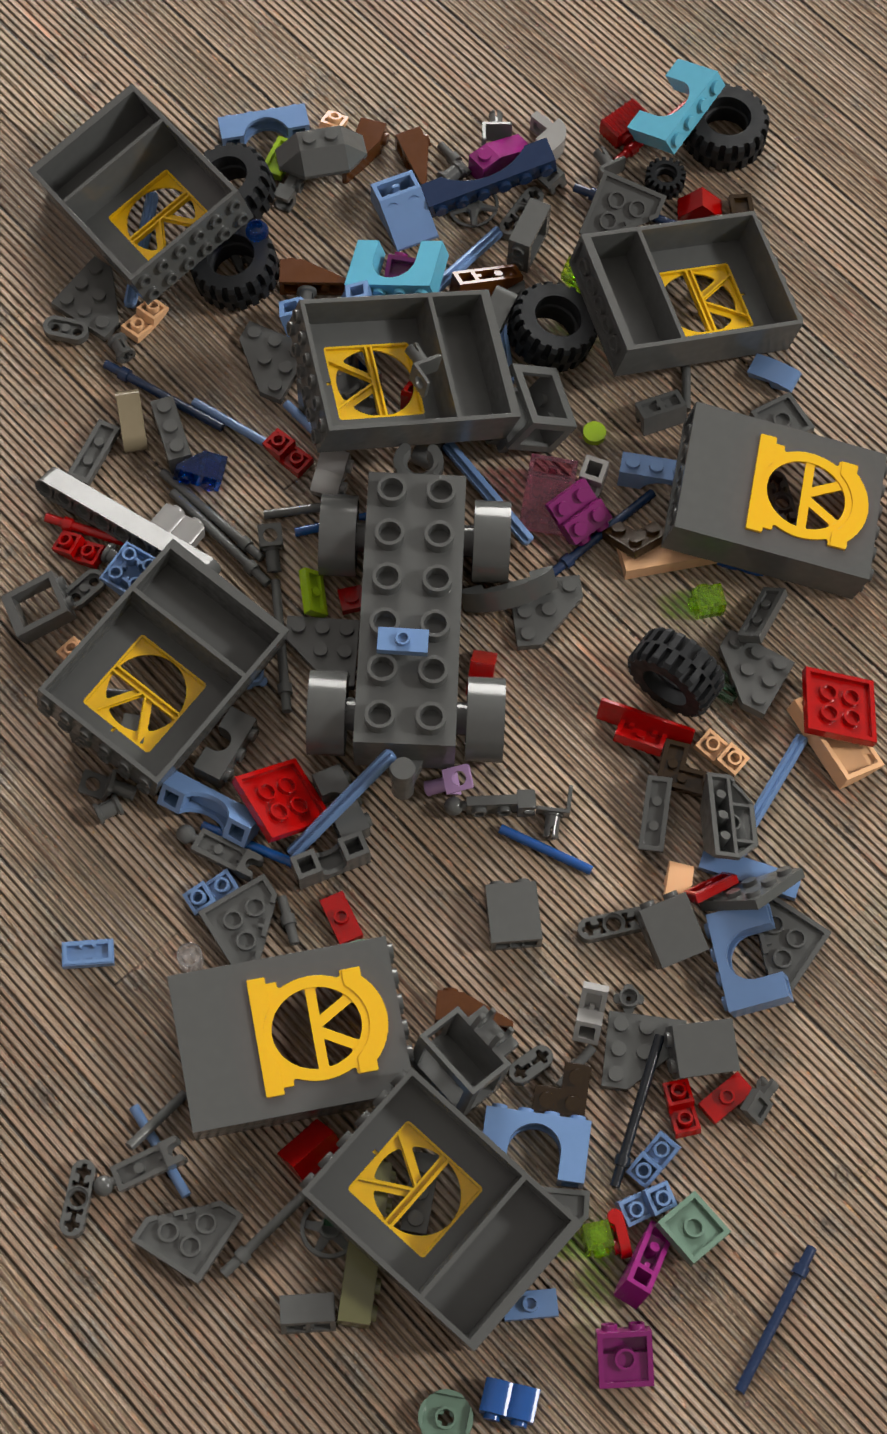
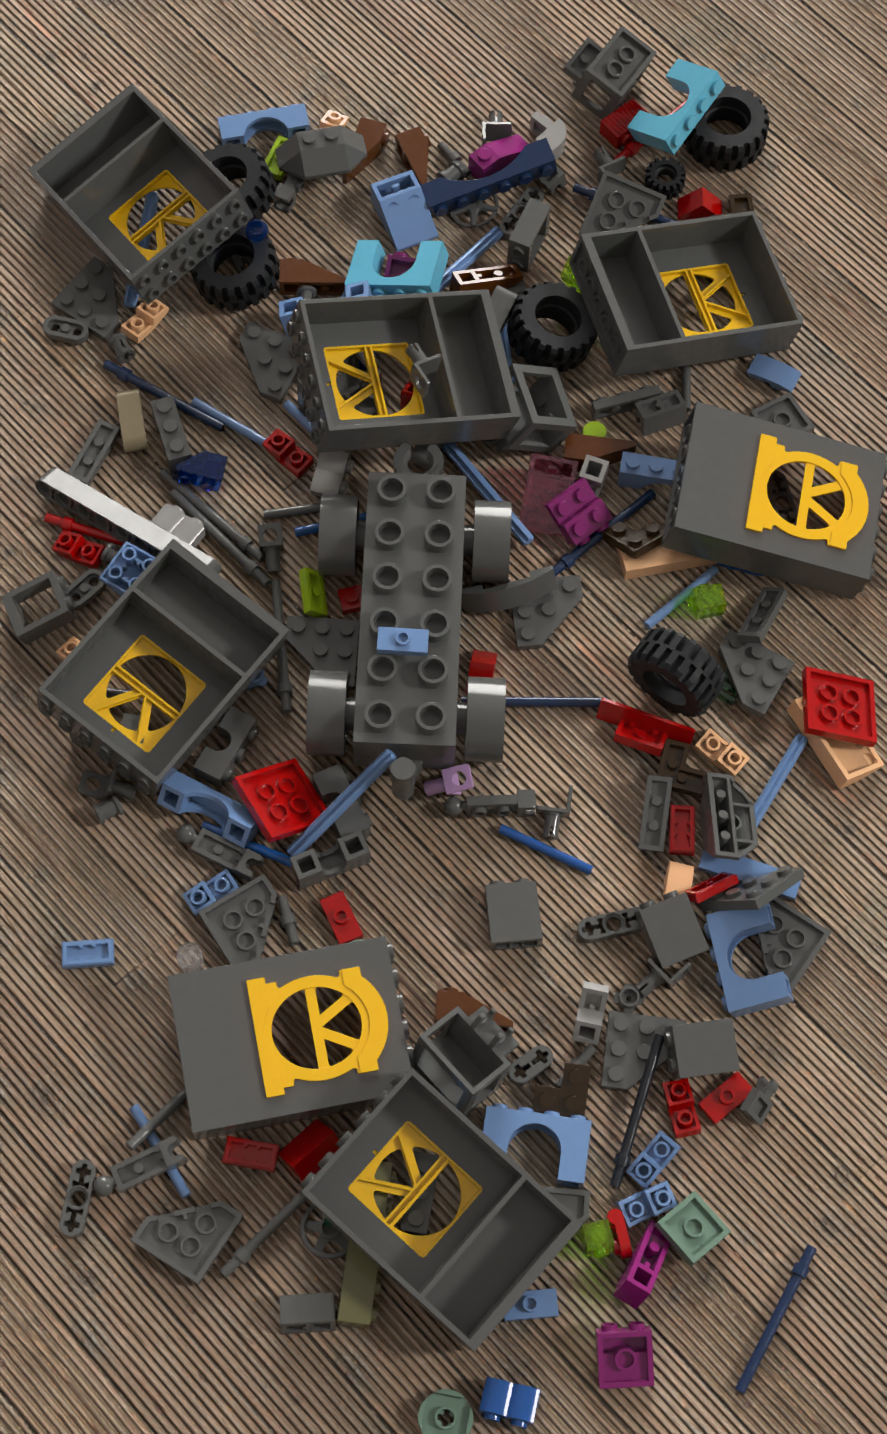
(251, 1154): none -> red plate
(550, 701): none -> dark blue bar
(601, 447): none -> reddish brown slope
(613, 68): none -> dark grey piece
(622, 402): none -> dark grey plate
(657, 977): none -> dark grey bracket
(680, 598): none -> medium blue bar
(681, 830): none -> red plate

